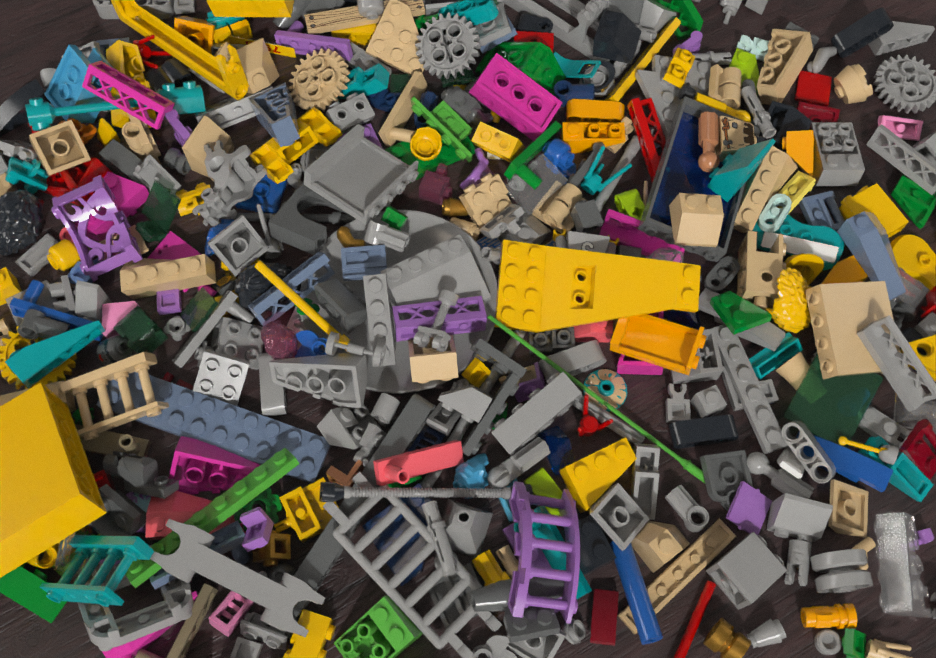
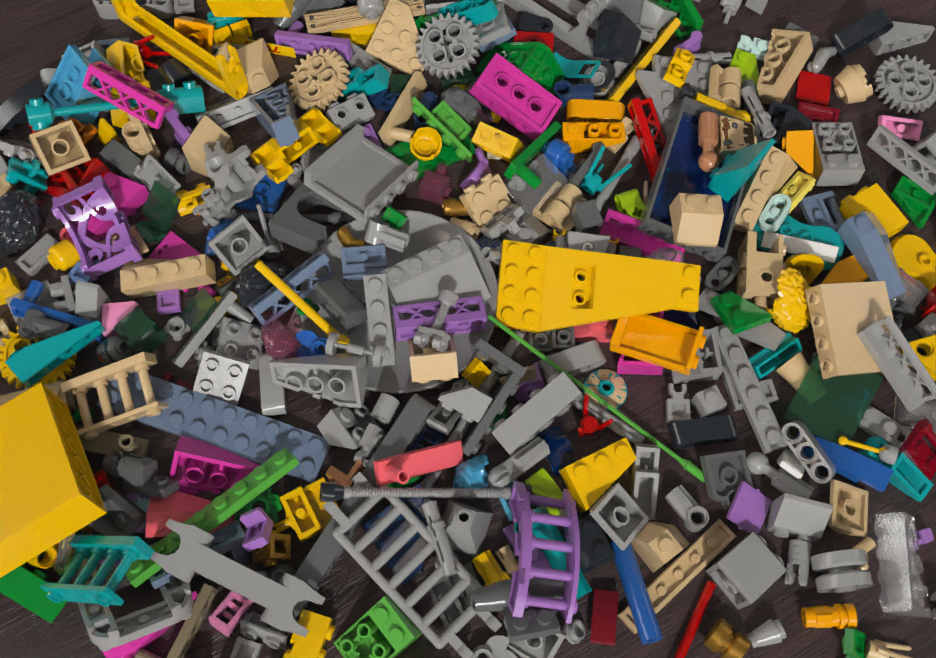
(827, 642): light grey tile -> none

